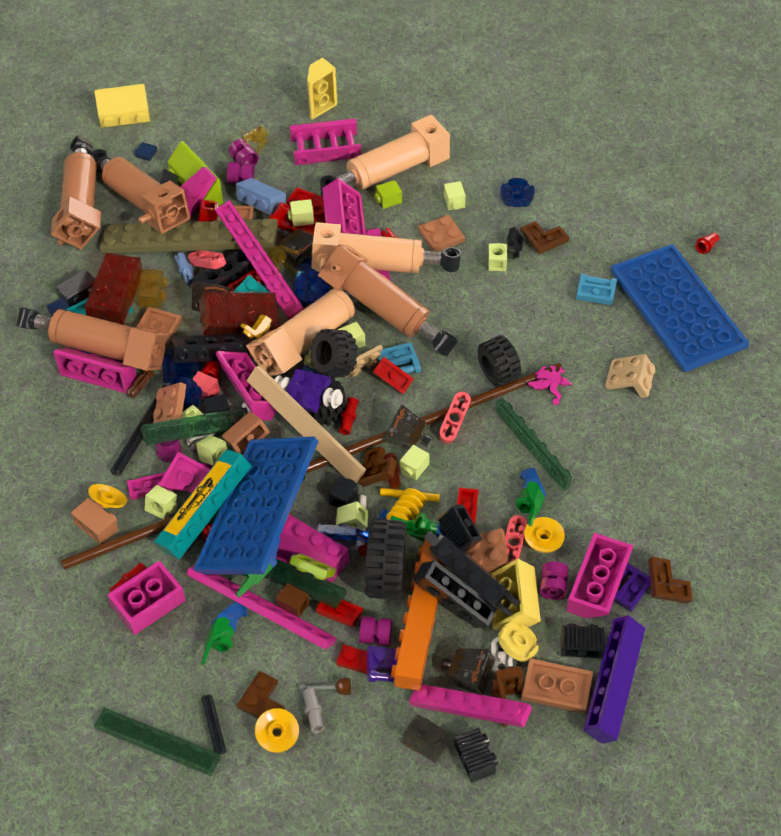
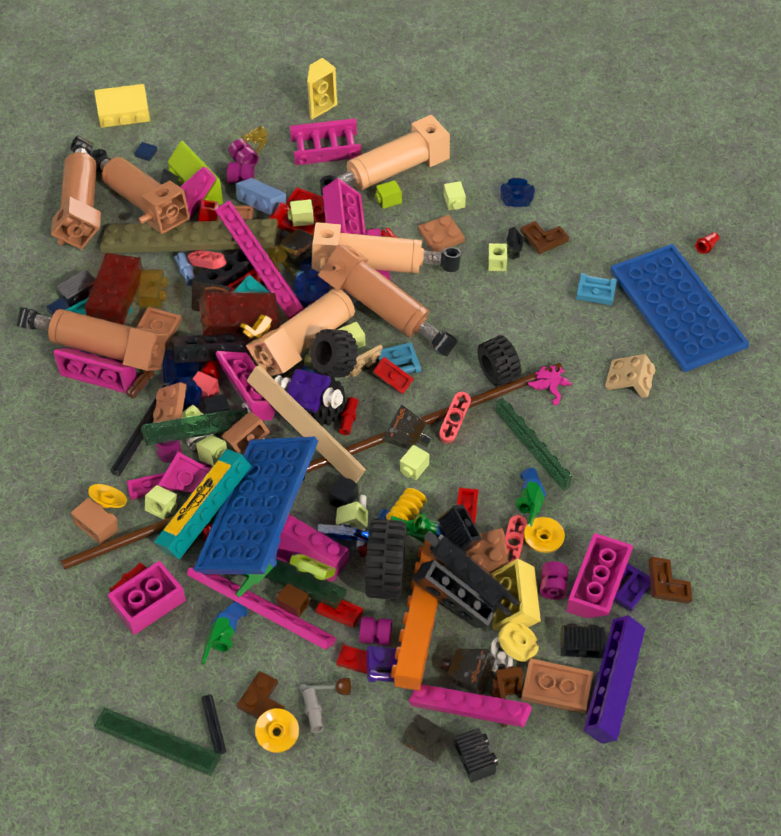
(376, 467): reddish brown plate -> none
(394, 482): clear red axle -> none
(397, 493): yellow bar -> none

